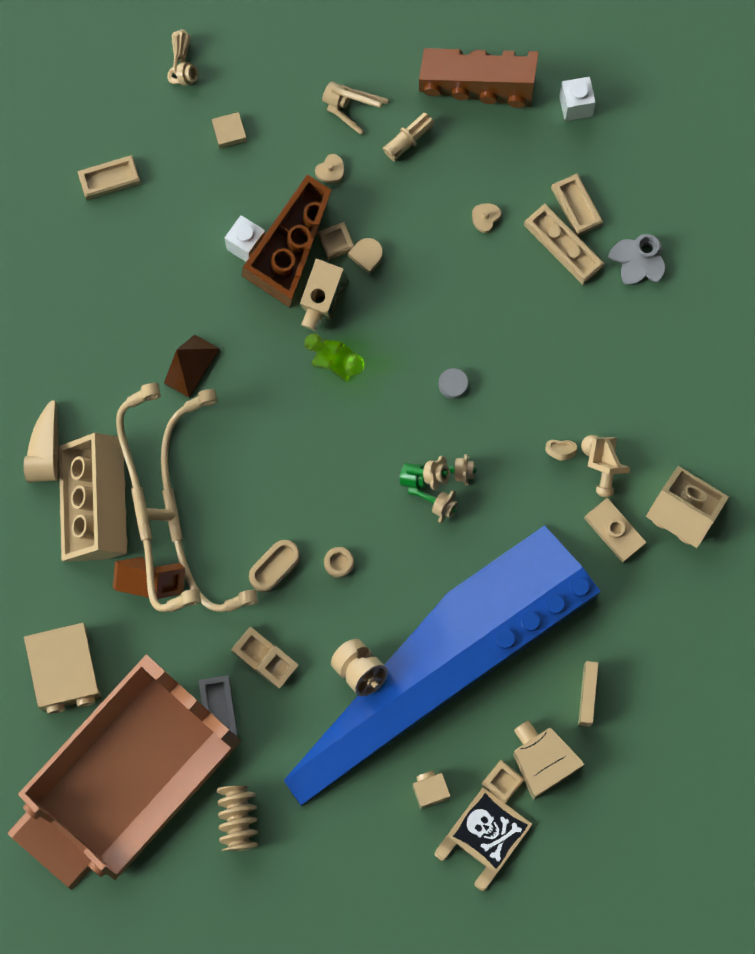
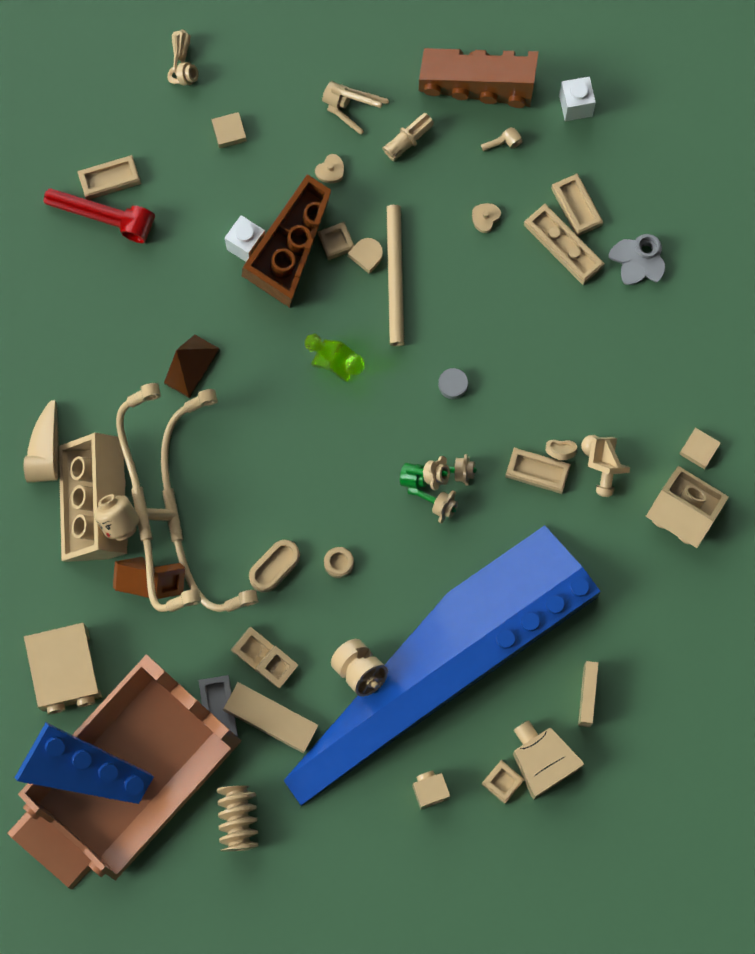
(77, 766): none -> blue wing
(116, 517): none -> tan head
(133, 222): none -> red axle
(270, 717): none -> tan tile
(324, 281): tan torso -> none
(395, 275): none -> tan piece
(488, 833): flag -> none
(510, 136): none -> tan hand
(537, 470): none -> tan tile
(615, 530): tan plate -> none
(700, 448): none -> tan tile

